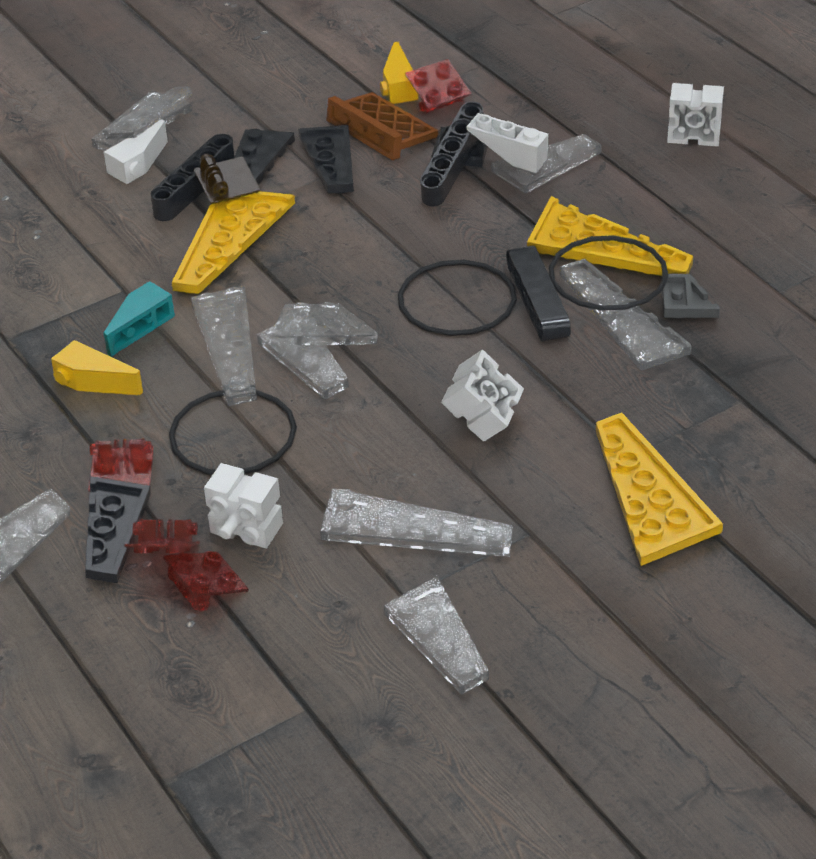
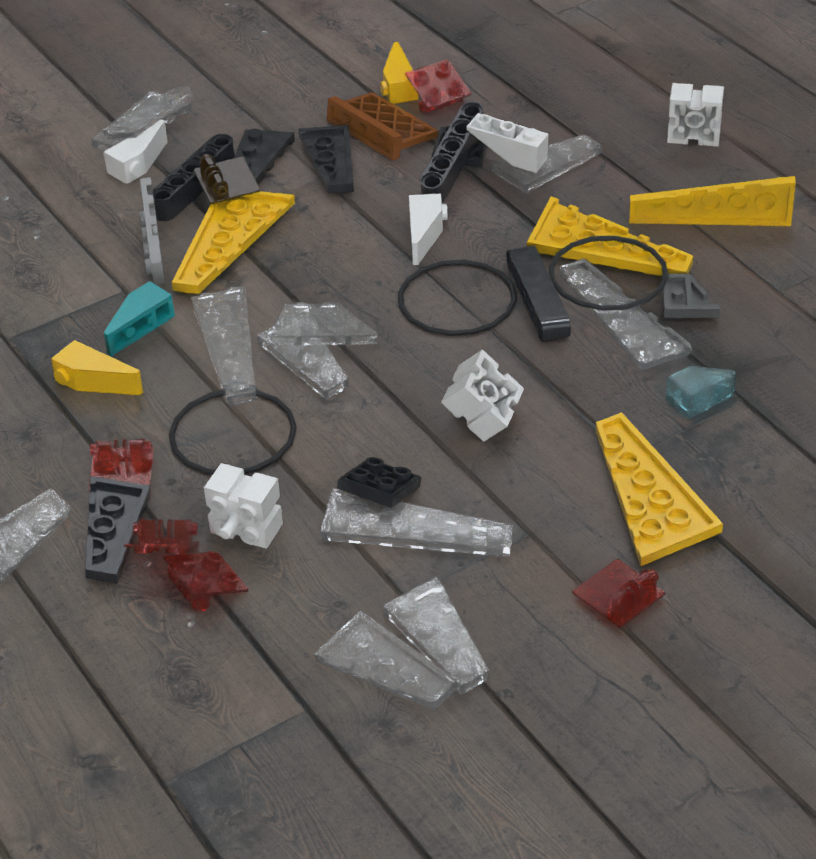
(150, 233): none -> light grey wing
(379, 482): none -> black tile
(384, 660): none -> clear wing
(425, 223): none -> white slope
(620, 592): none -> clear red hinge
(699, 388): none -> clear light blue slope
(741, 203): none -> yellow wing

